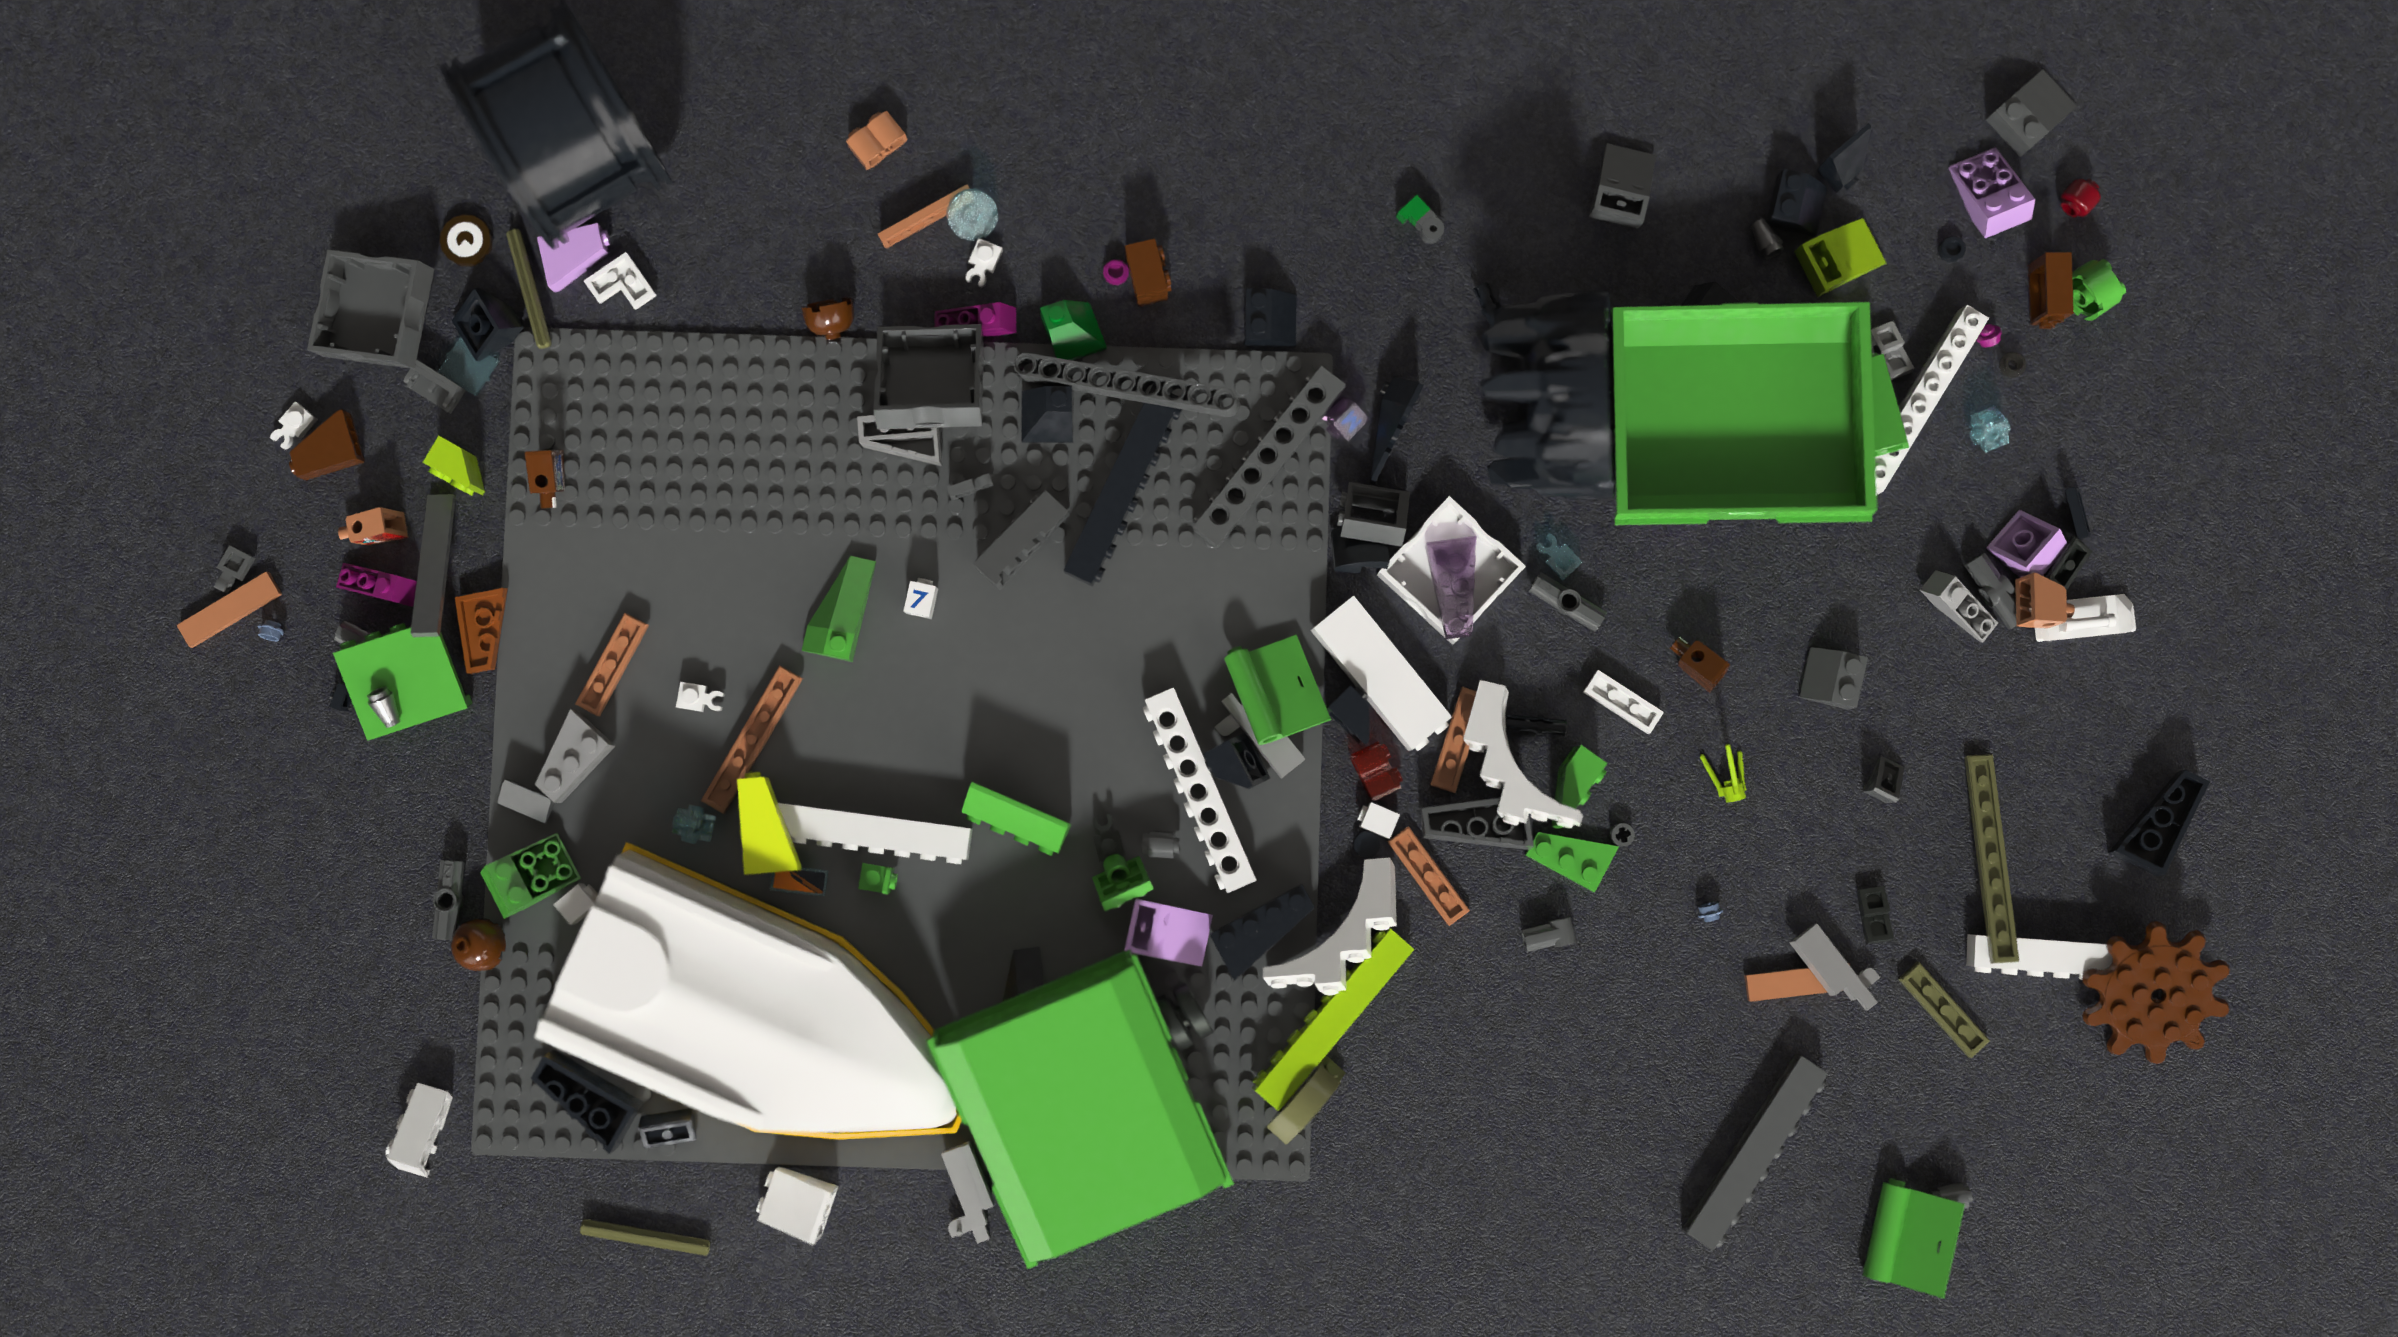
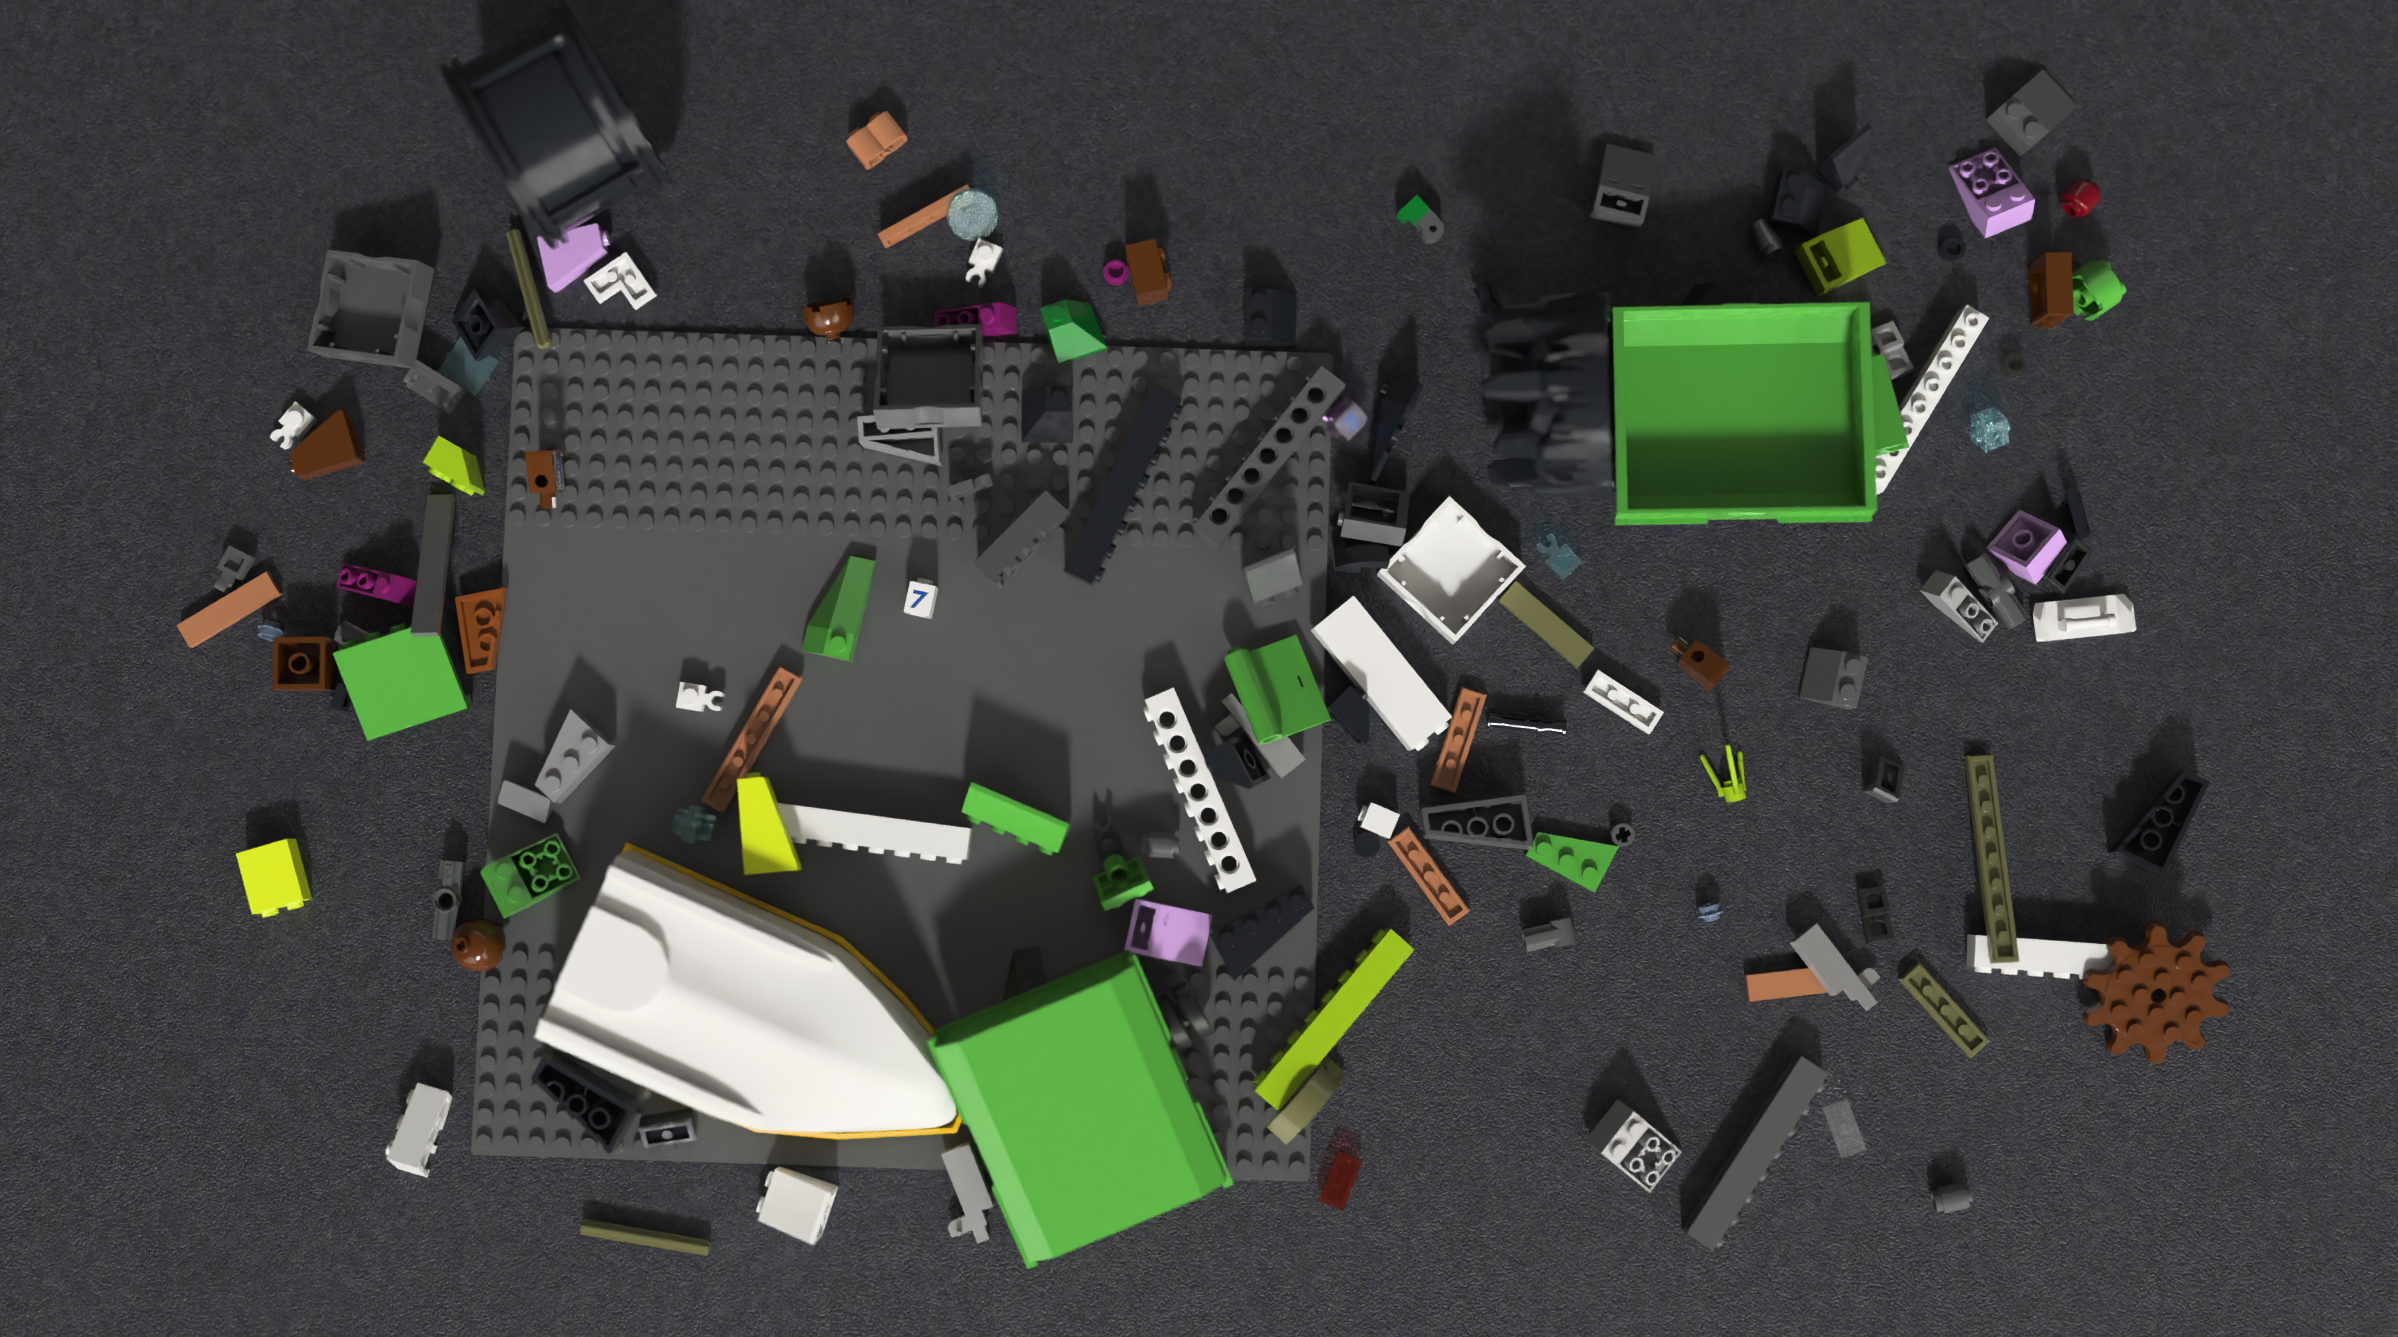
(274, 877): none -> neon yellow brick
(303, 664): none -> reddish brown brick
(374, 527): nougat torso -> none
(384, 706): flat silver cone -> none
(466, 240): dark brown tile -> none
(577, 903): white brick -> none
(612, 664): nougat tile -> none
(803, 881): slope -> none
(877, 878): bright green bracket -> none
(1135, 392): dark grey beam -> none
(1272, 578): none -> dark grey slope
(1340, 1180): none -> clear red plate
(1351, 942): white arch -> none
(1375, 771): clear red brick -> none
(1454, 582): clear purple wing -> none
(1519, 797): white arch -> none
(1546, 624): none -> olive tile
(1576, 776): bright green slope -> none
(1582, 610): dark grey piece -> none
(1633, 1145): none -> light grey slope
(1844, 1127): none -> clear hinge
(1908, 1239): bright green door -> none
(1989, 335): magenta plate -> none
(2041, 602): nougat torso -> none

